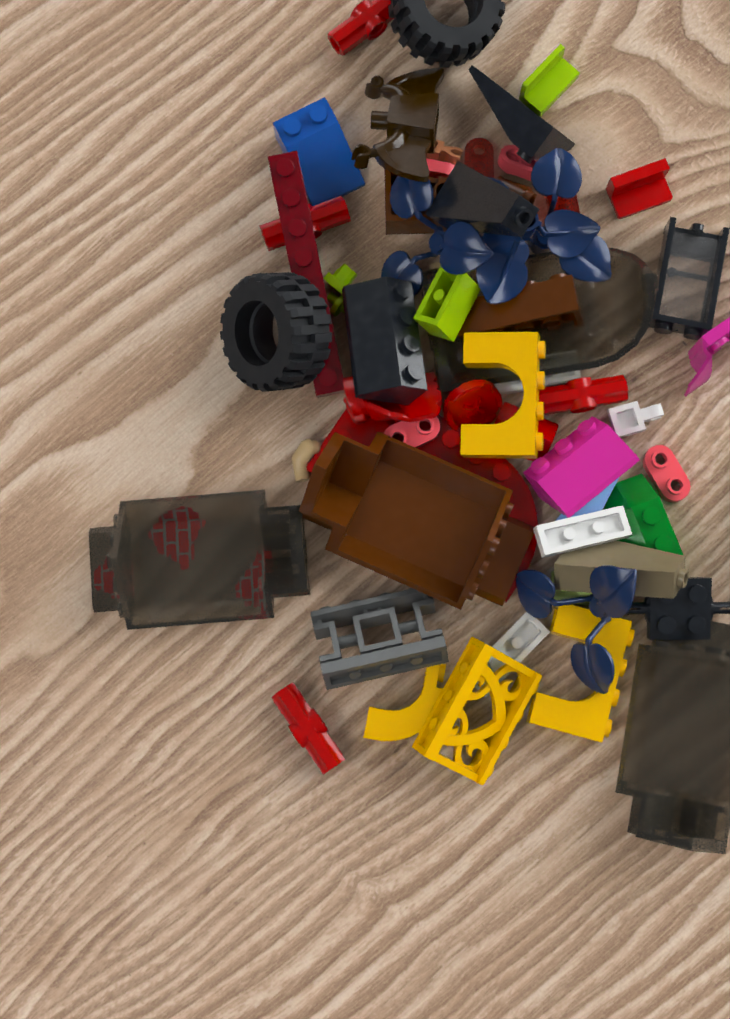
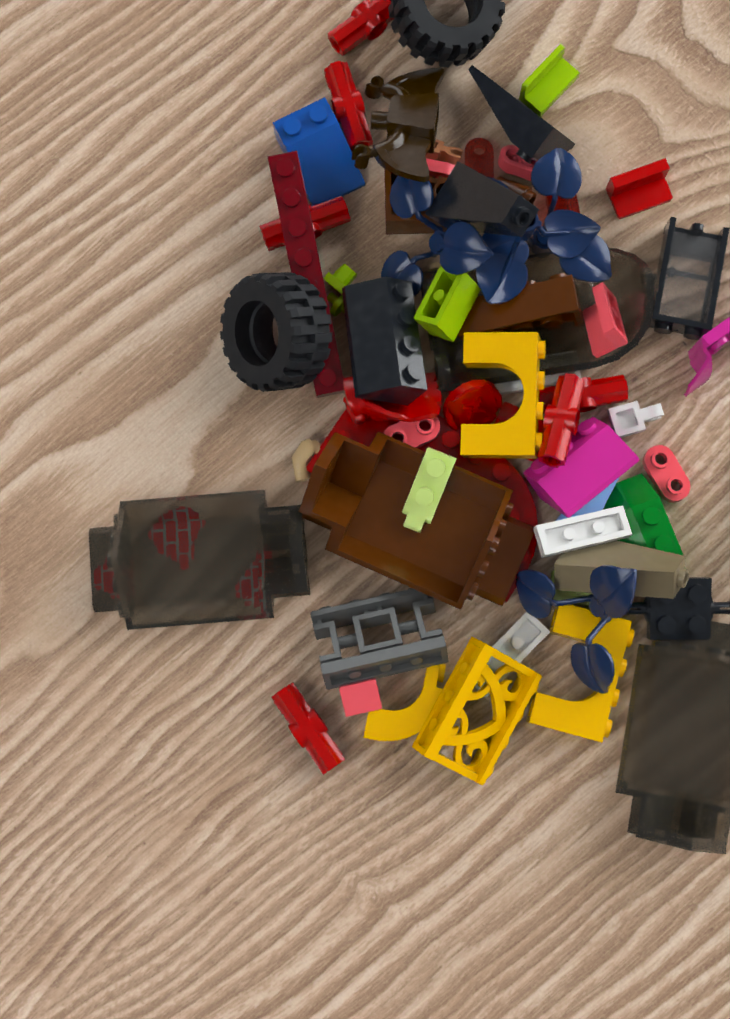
(347, 104): none -> red piece
(360, 697): none -> coral panel
(427, 489): none -> yellowish green hinge
(561, 420): none -> red piece
(604, 322): none -> coral panel

